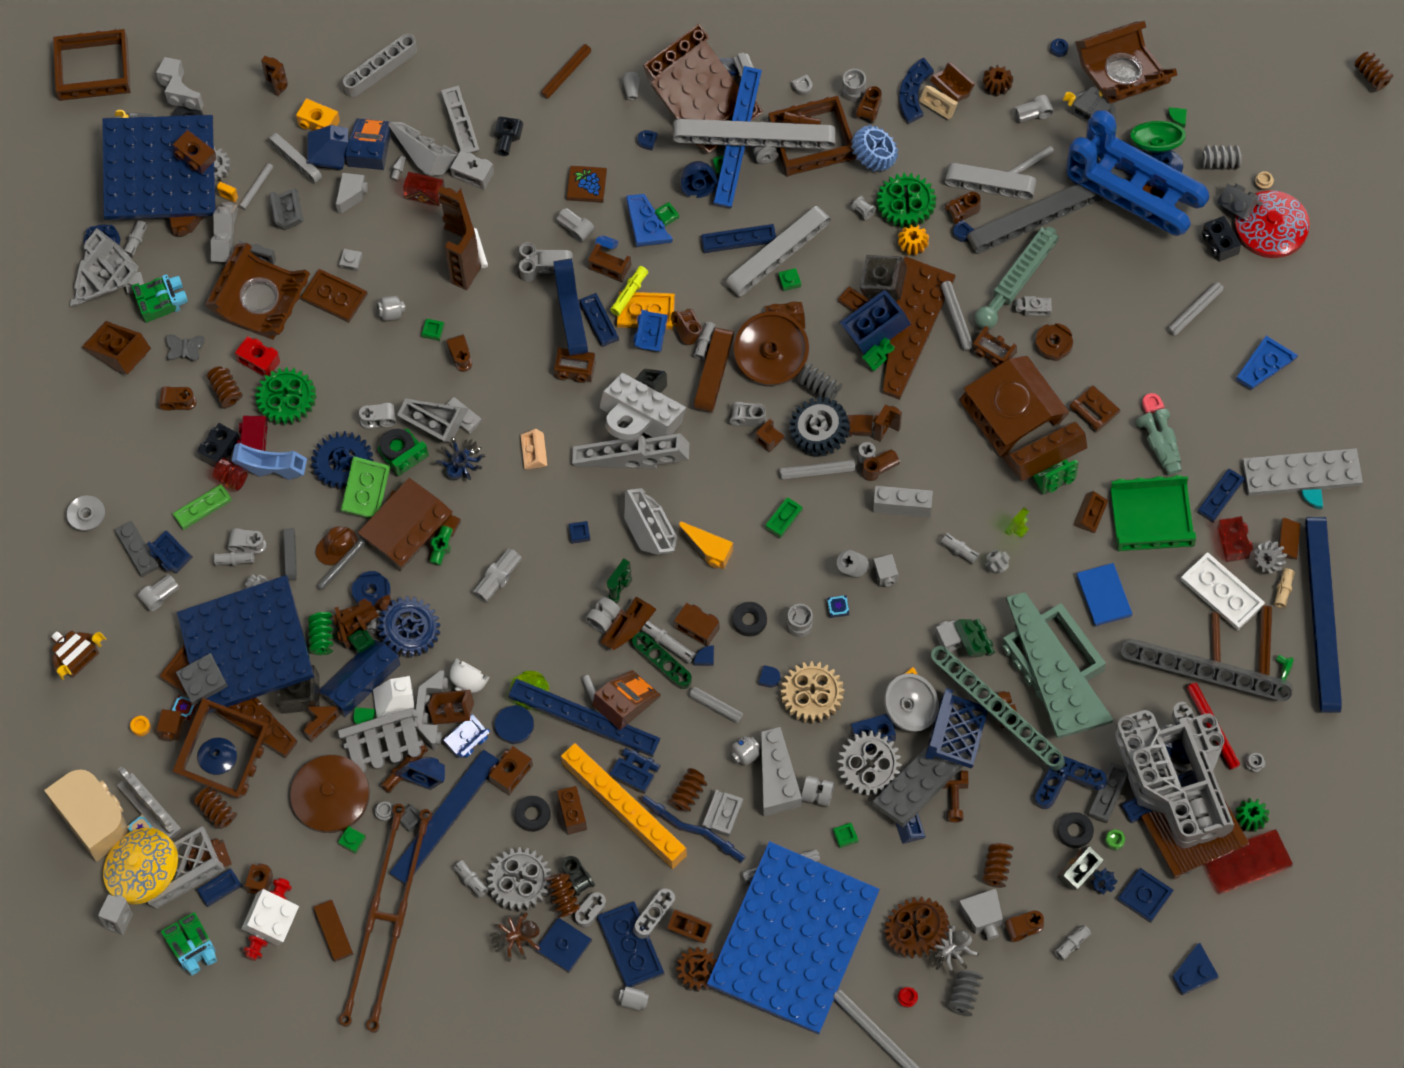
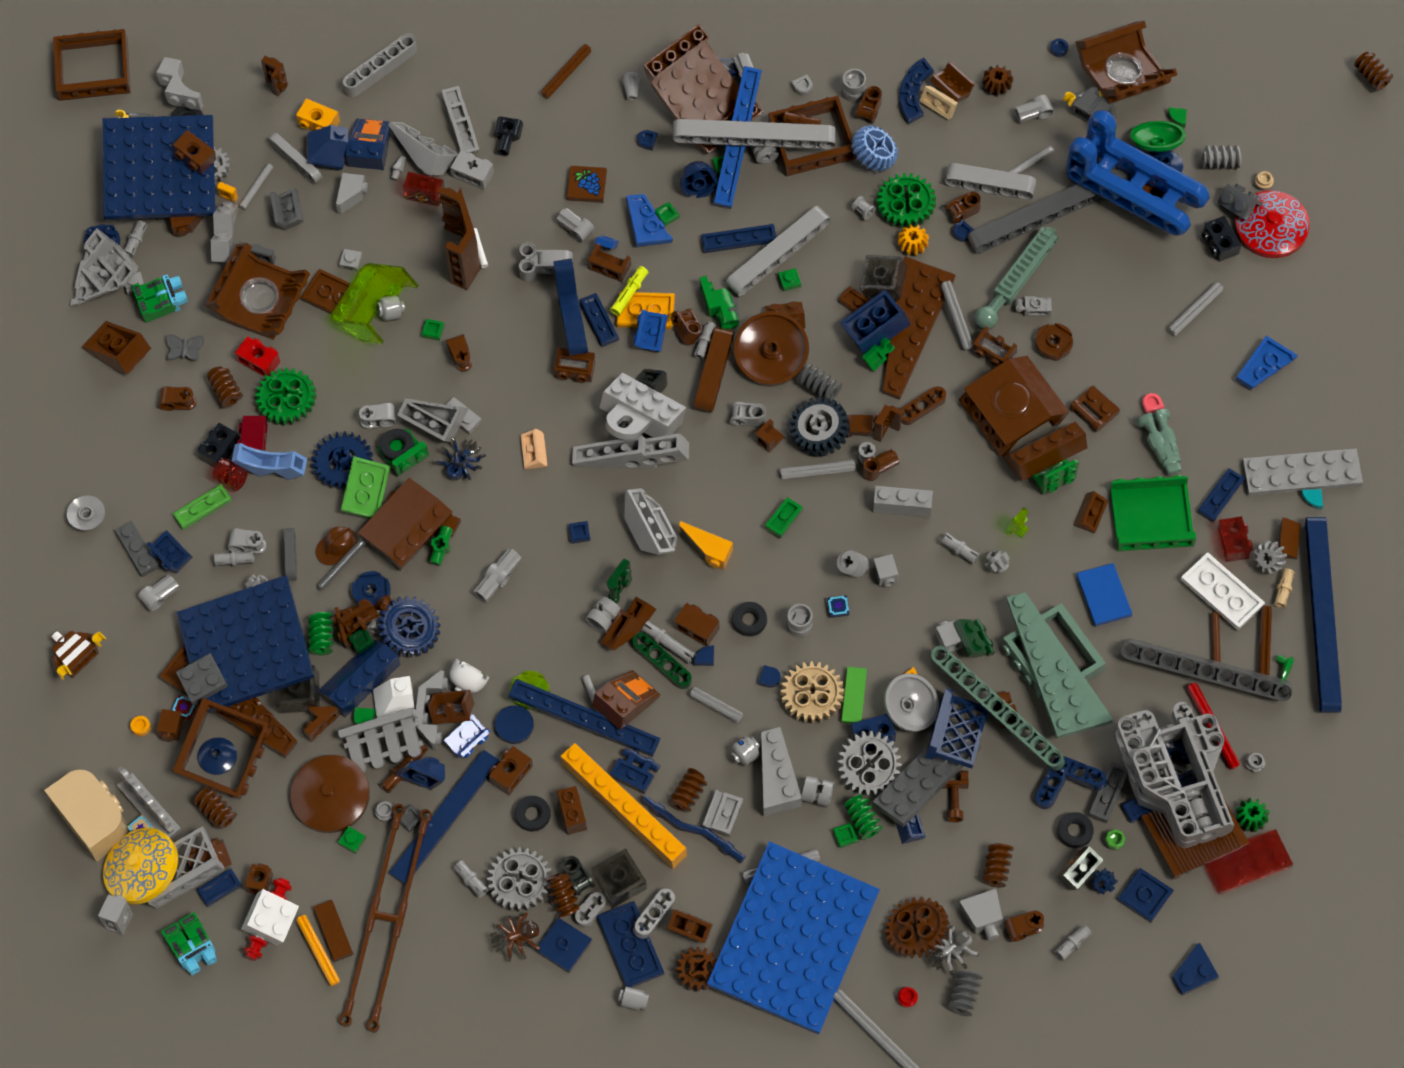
(318, 950): none -> light orange axle
(360, 300): none -> clear neon green windscreen
(619, 878): none -> clear smoke brick
(720, 304): none -> green plate
(854, 695): none -> bright green tile
(862, 818): none -> green piece
(926, 397): none -> reddish brown beam

